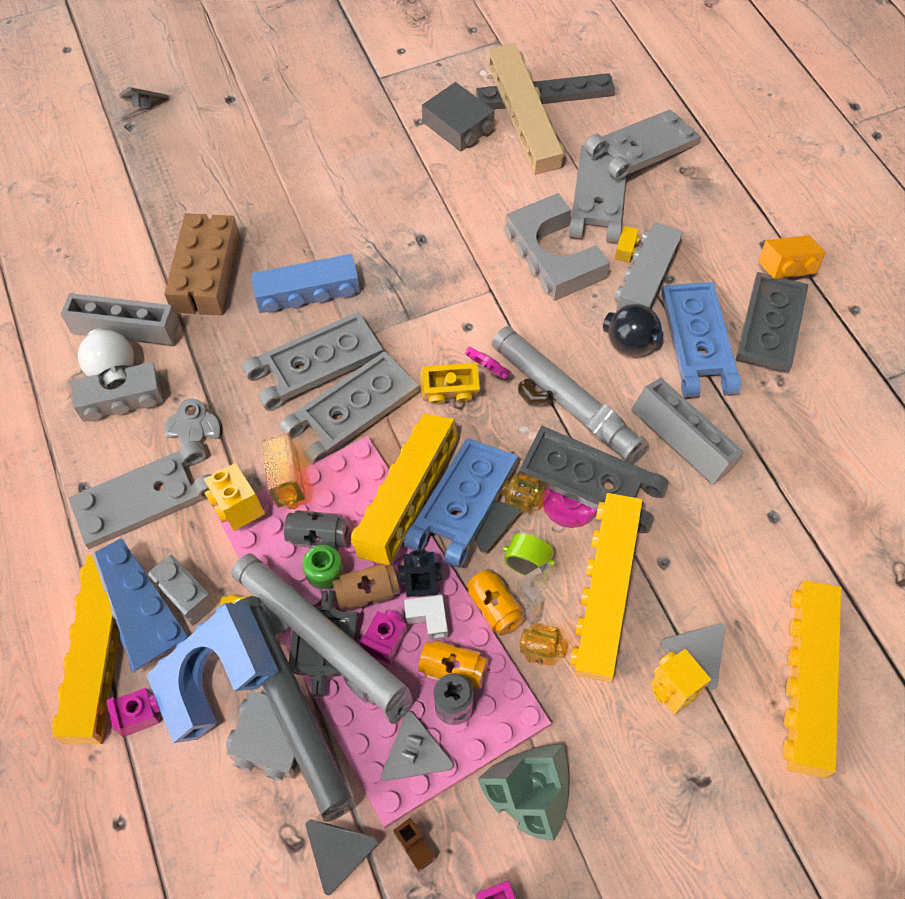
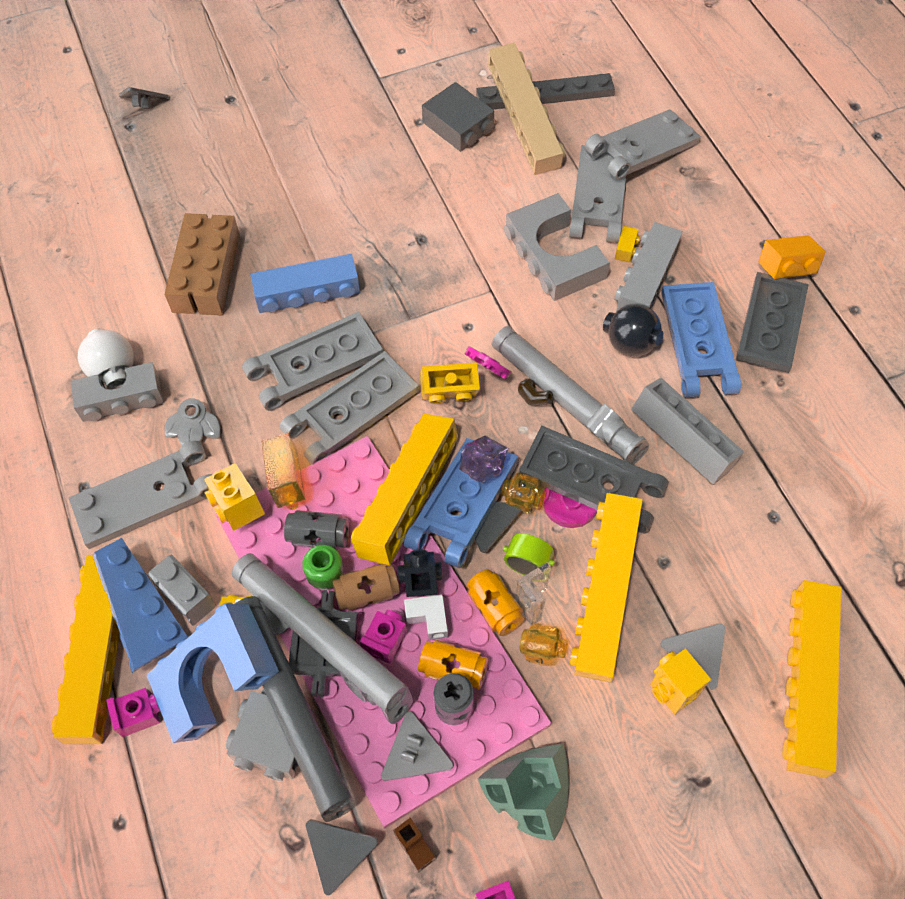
(129, 318): light grey brick -> none
(483, 458): none -> clear purple brick

